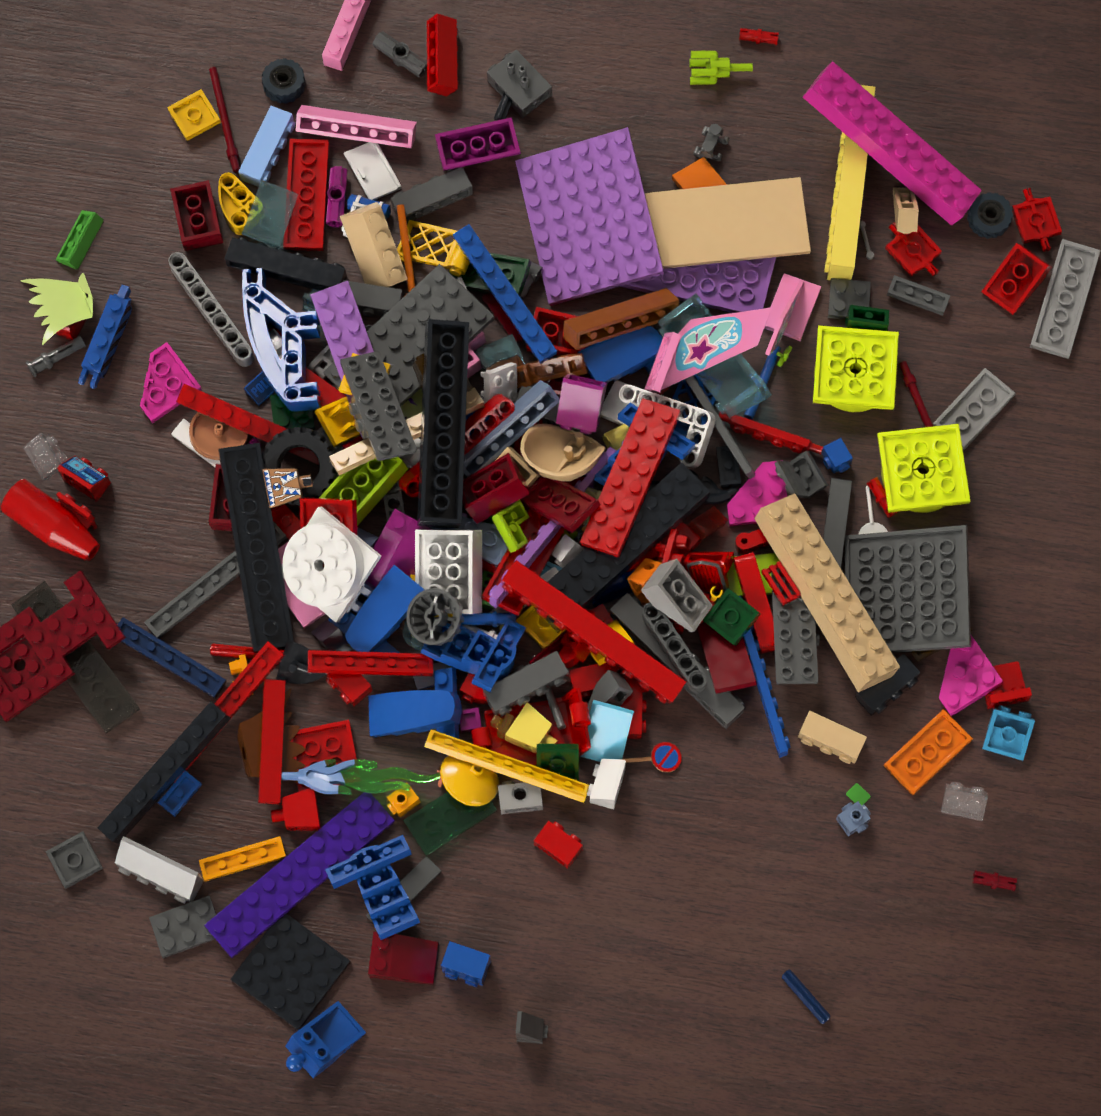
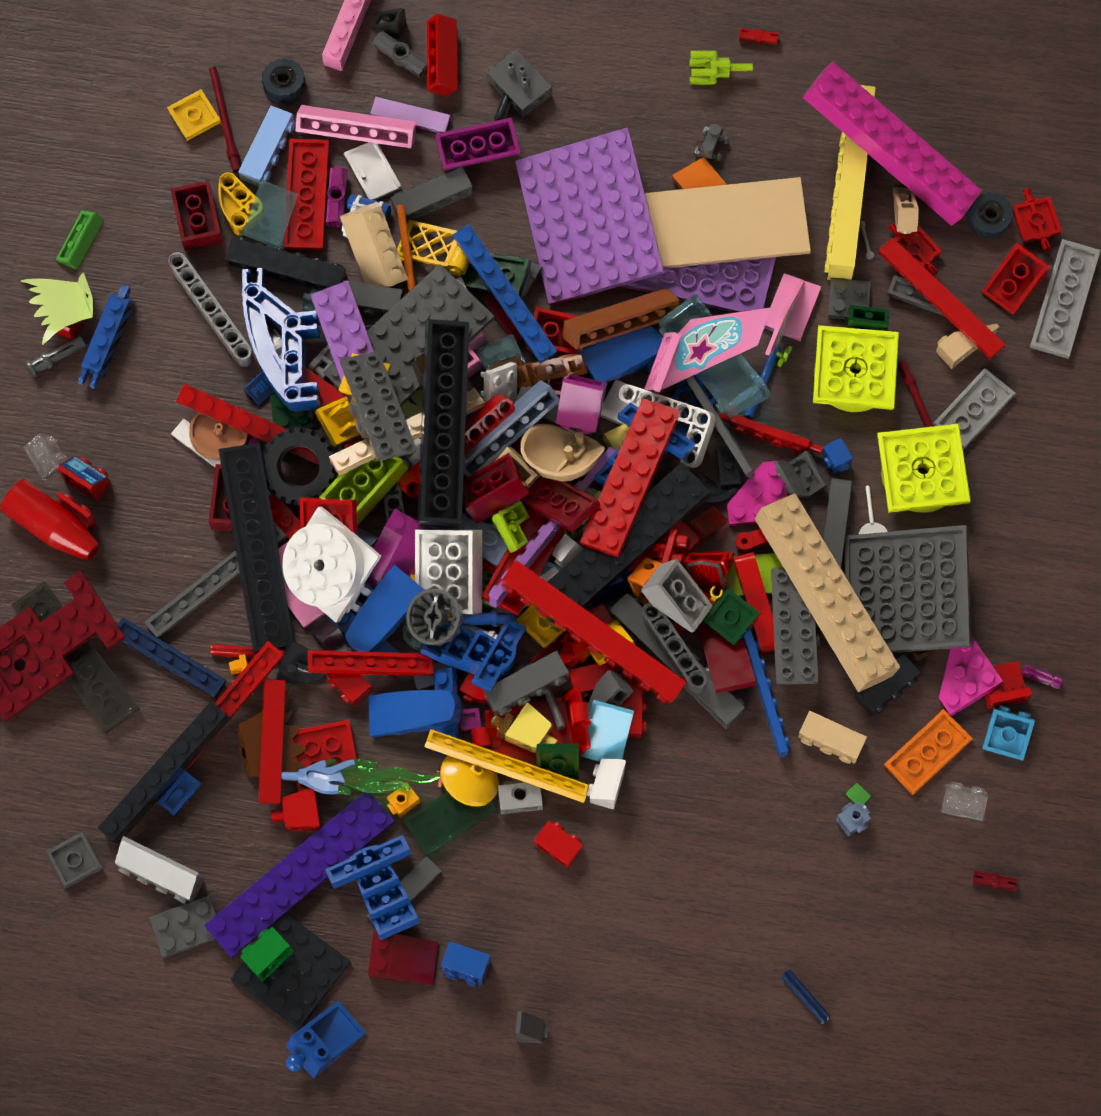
(164, 382): dark pink plate -> none
(242, 858): light orange plate -> none
(266, 953): none -> green brick
(284, 485): torso -> none
(390, 22): none -> pearl dark grey slope
(425, 118): none -> lavender tile
(664, 757): piece -> none
(772, 568): red tile -> none
(880, 495): red pin -> none
(941, 298): none -> red tile
(957, 347): none -> tan slope
(1042, 676): none -> magenta axle

